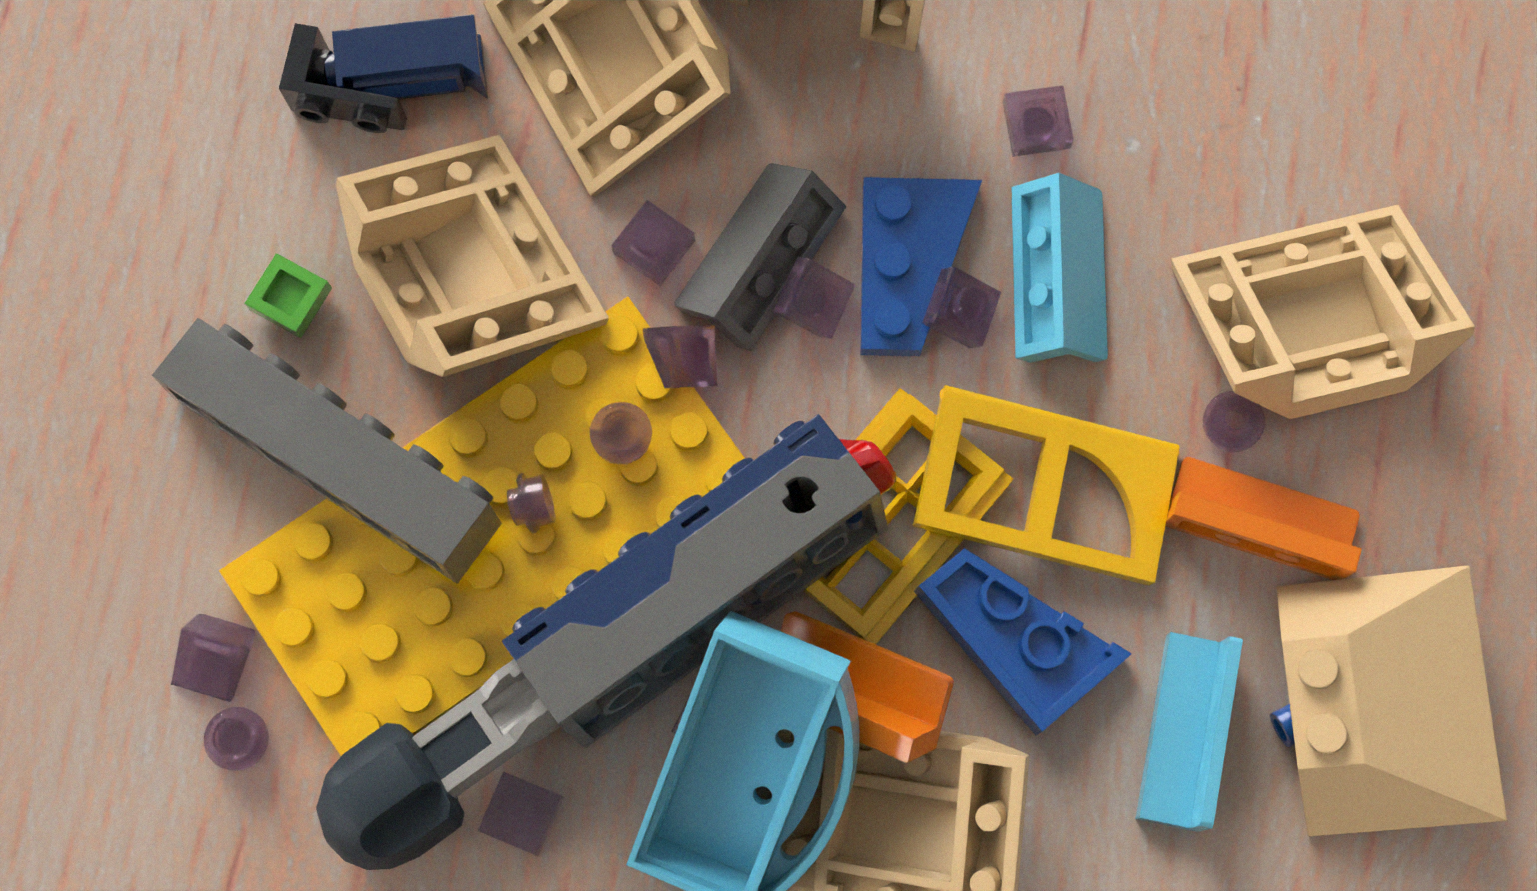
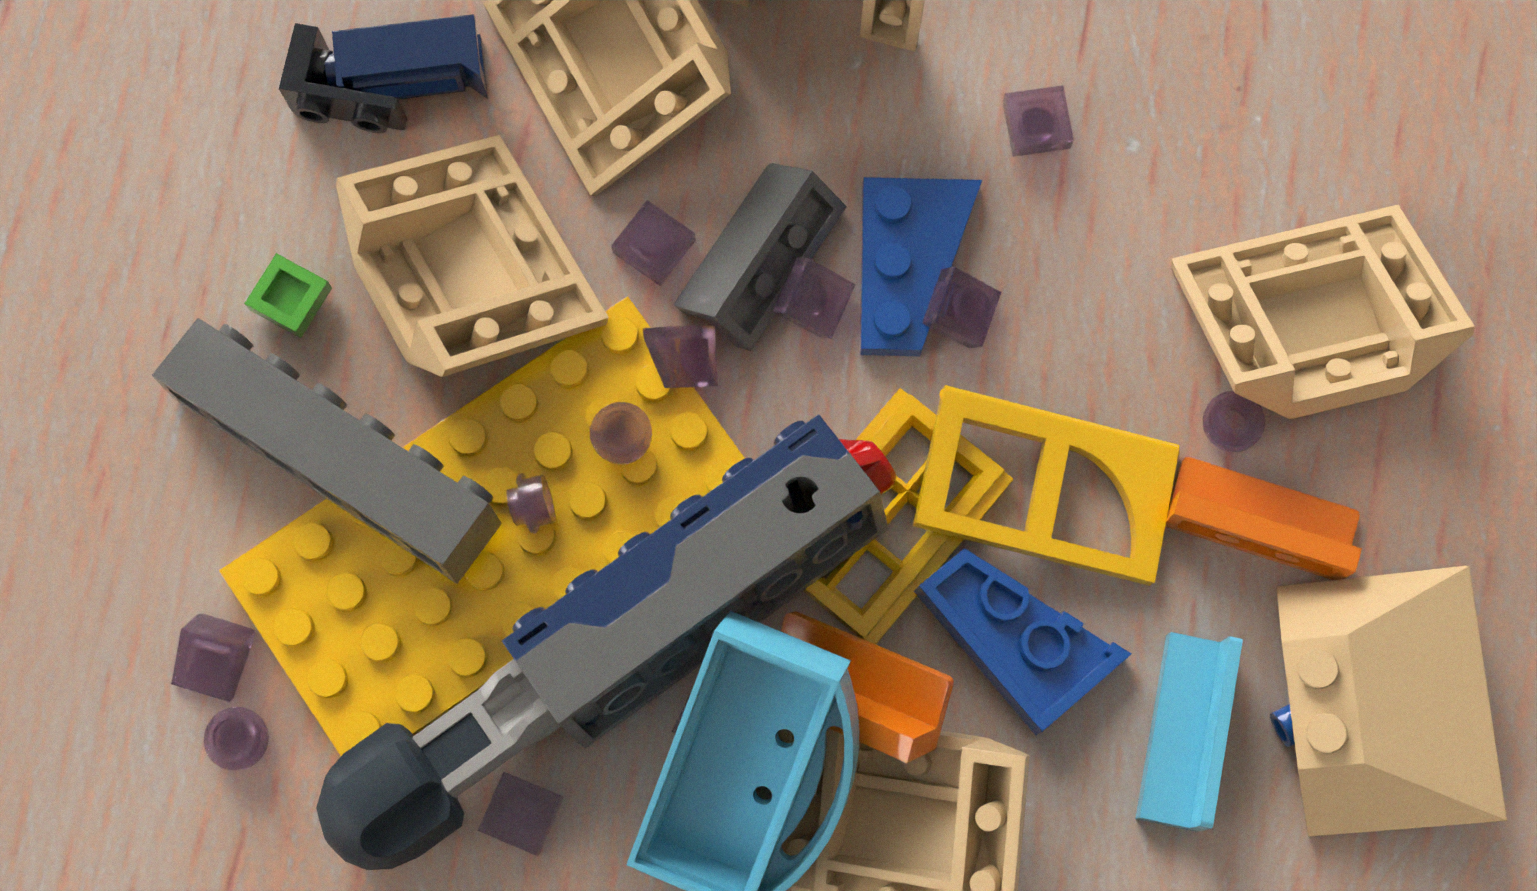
(1059, 270): medium azure panel -> none

